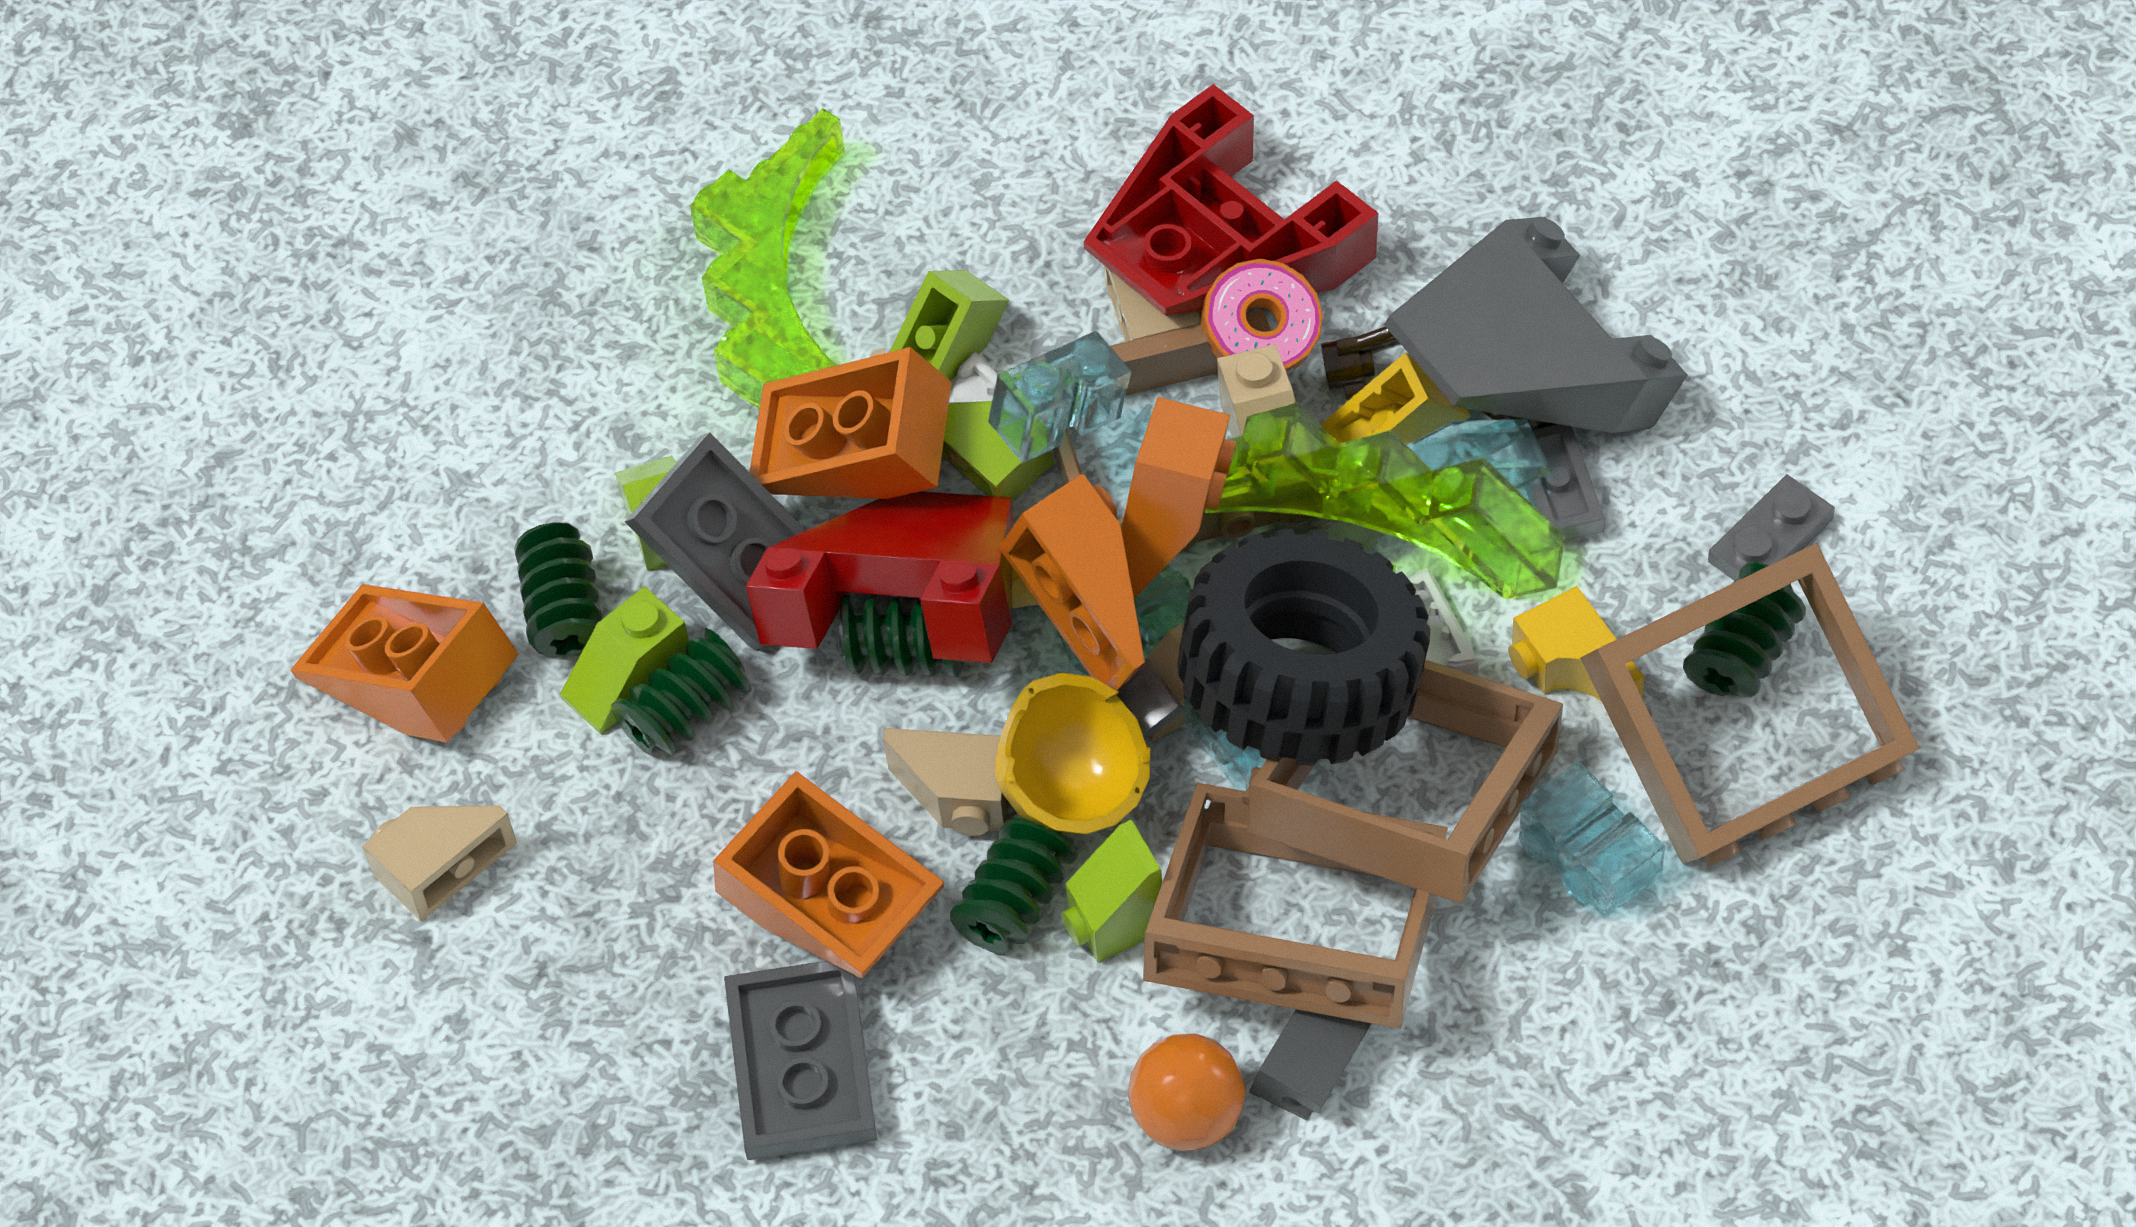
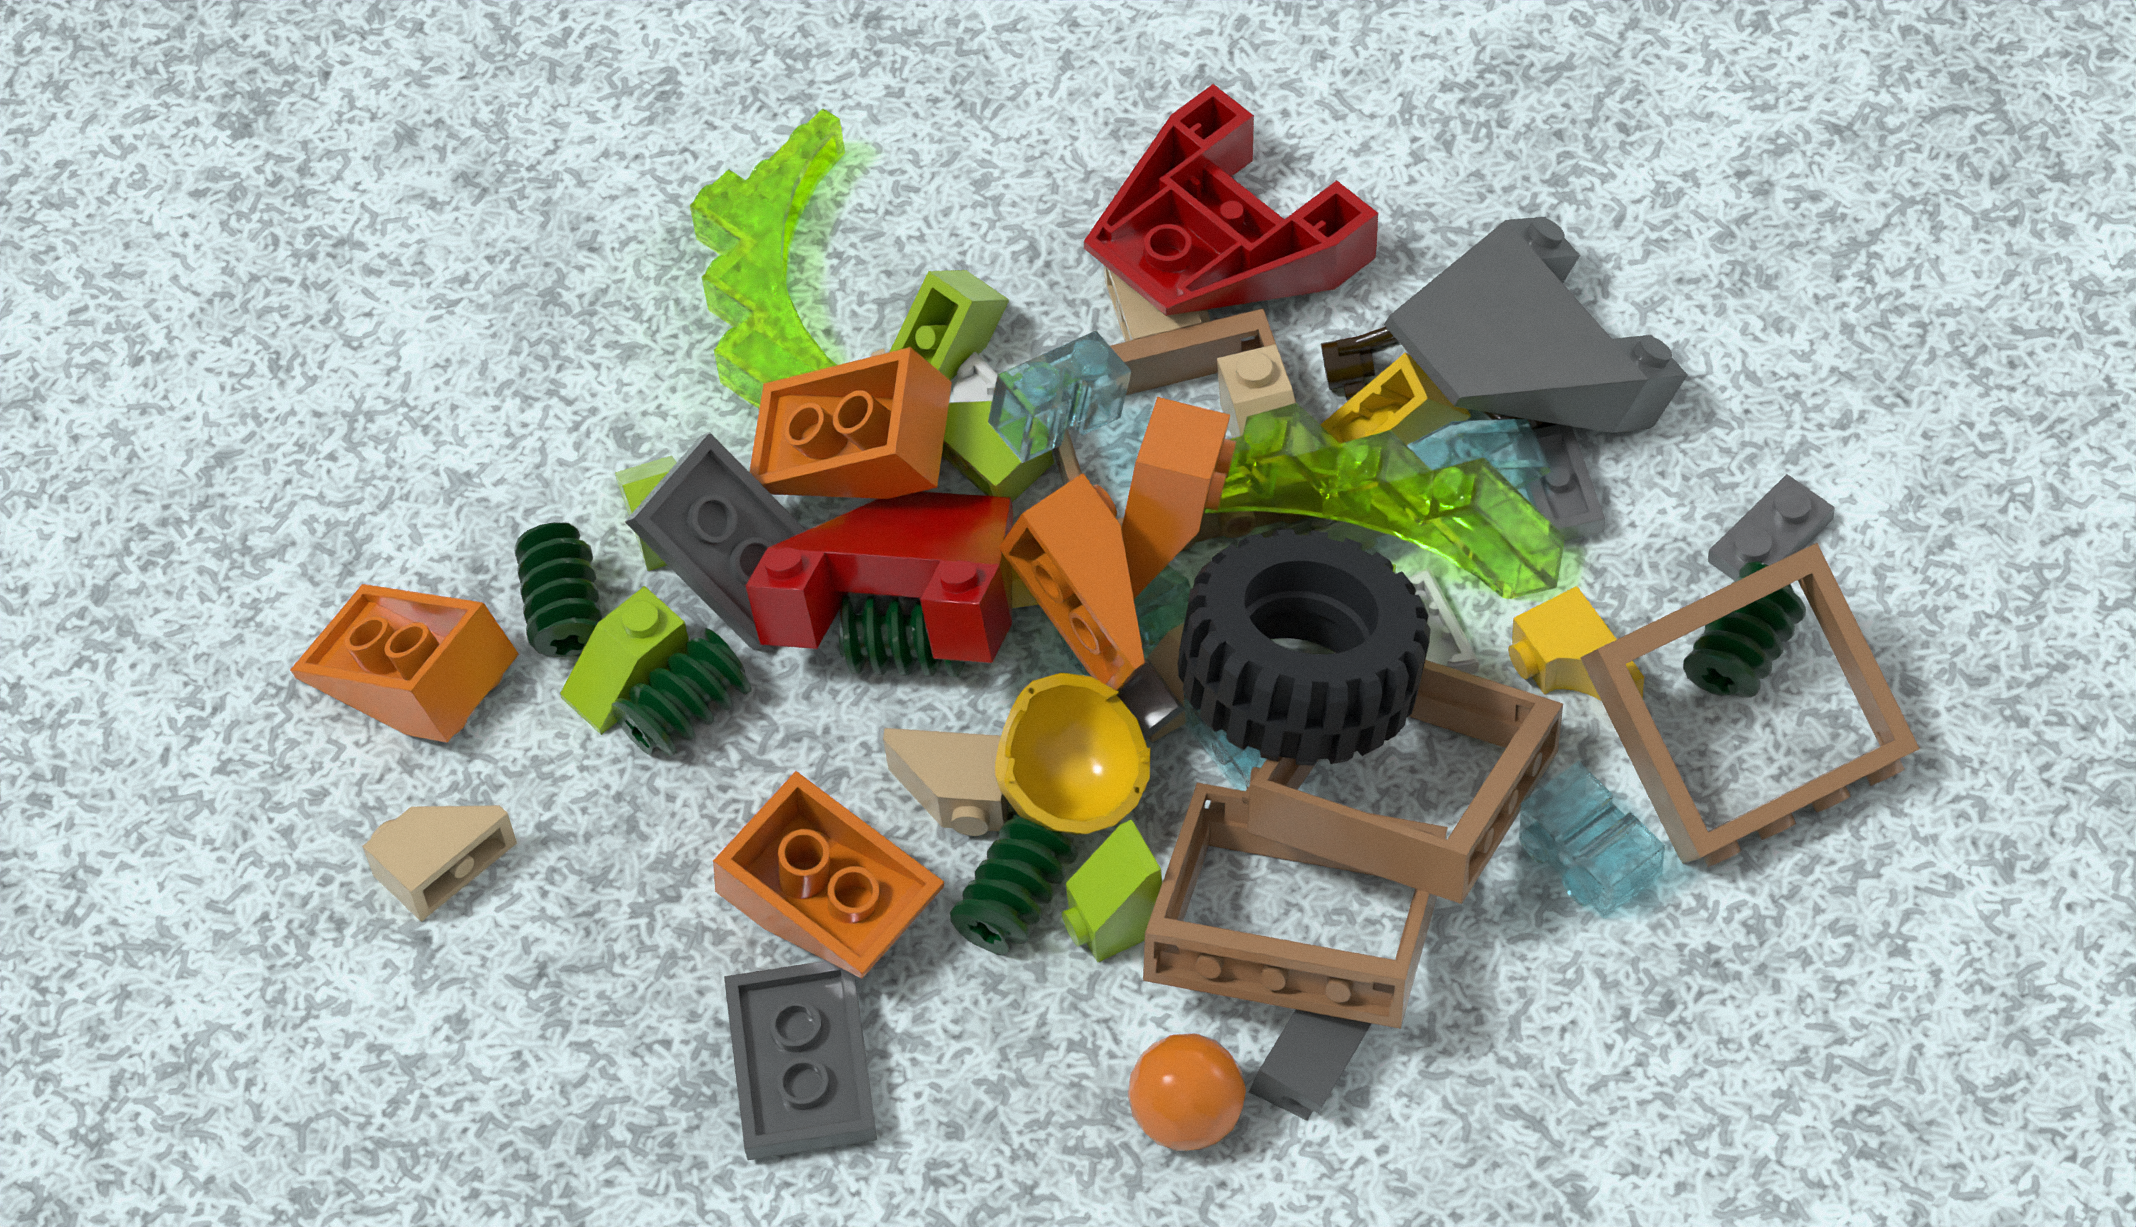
(1266, 286): tile -> none

